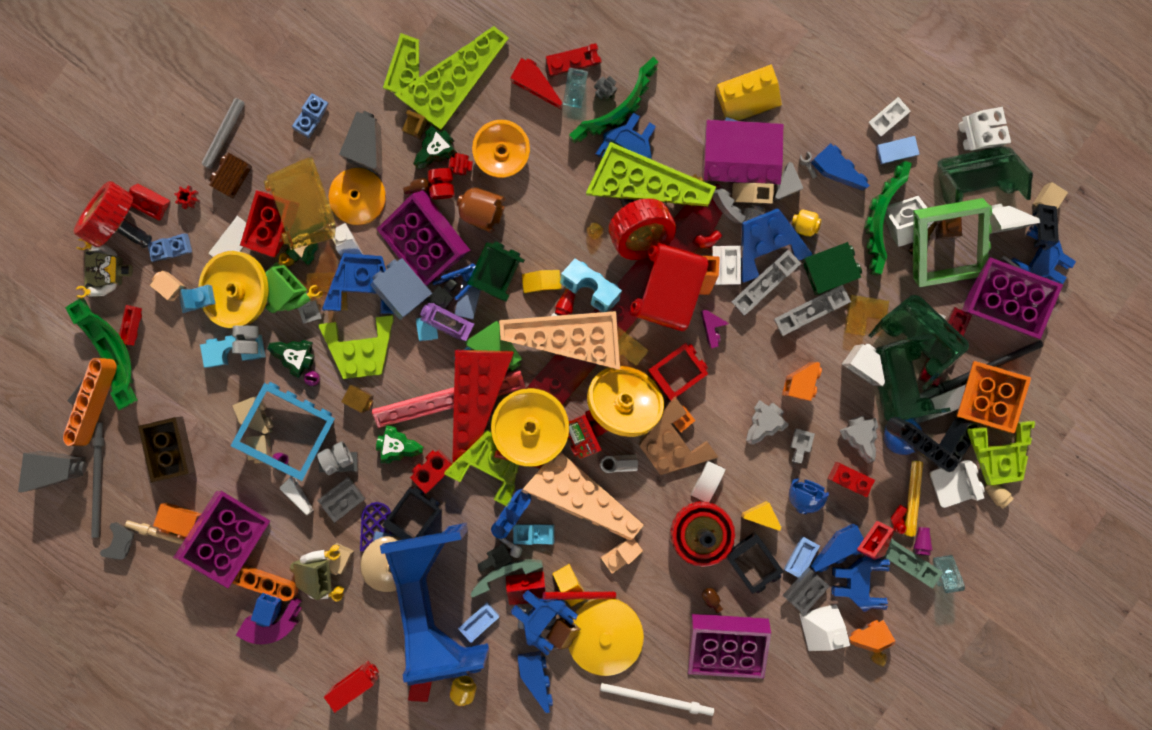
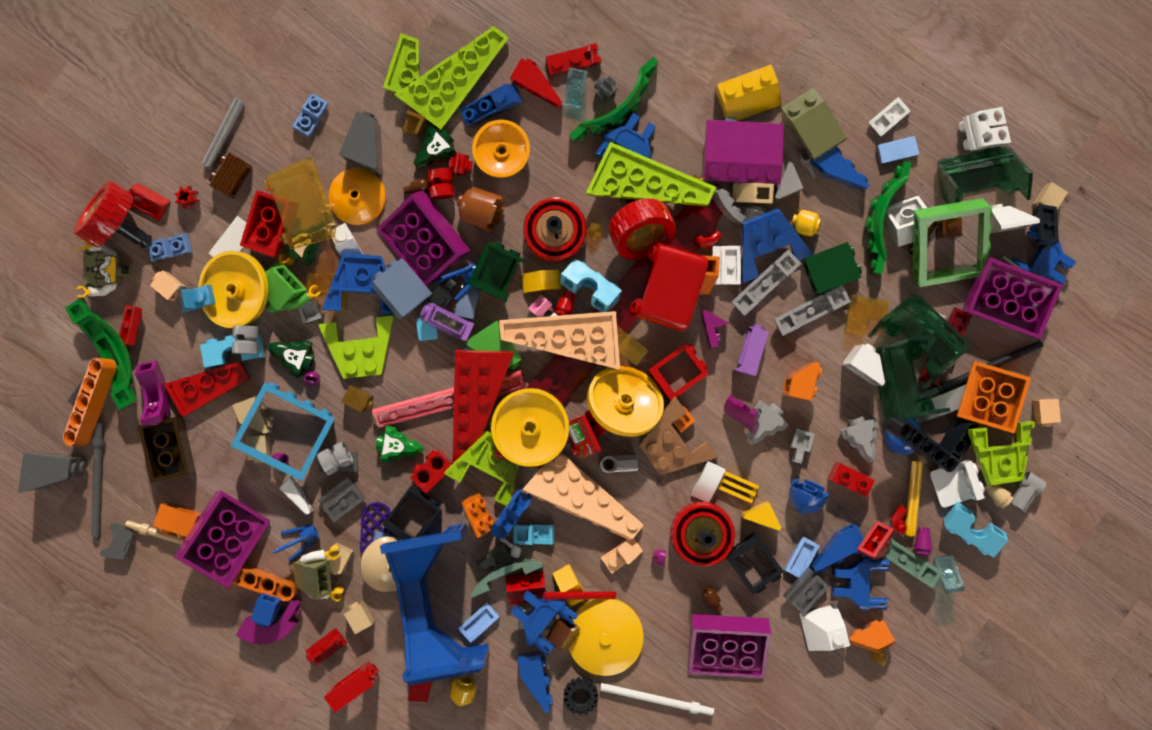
(154, 393): none -> magenta arch
(200, 389): none -> red wing
(308, 535): none -> blue plant
(325, 647): none -> red hinge
(359, 617): none -> tan brick
(478, 514): none -> orange hinge
(491, 104): none -> blue slope
(540, 306): none -> bright pink tile
(555, 229): none -> red wheel
(577, 707): none -> black tyre
(659, 556): none -> magenta hinge
(742, 413): none -> magenta slope
(752, 350): none -> medium lavender window
(752, 493): none -> yellow tile
(813, 123): none -> olive slope
(988, 540): none -> medium azure arch
(1028, 489): none -> light grey piece
(1046, 412): none -> light nougat brick

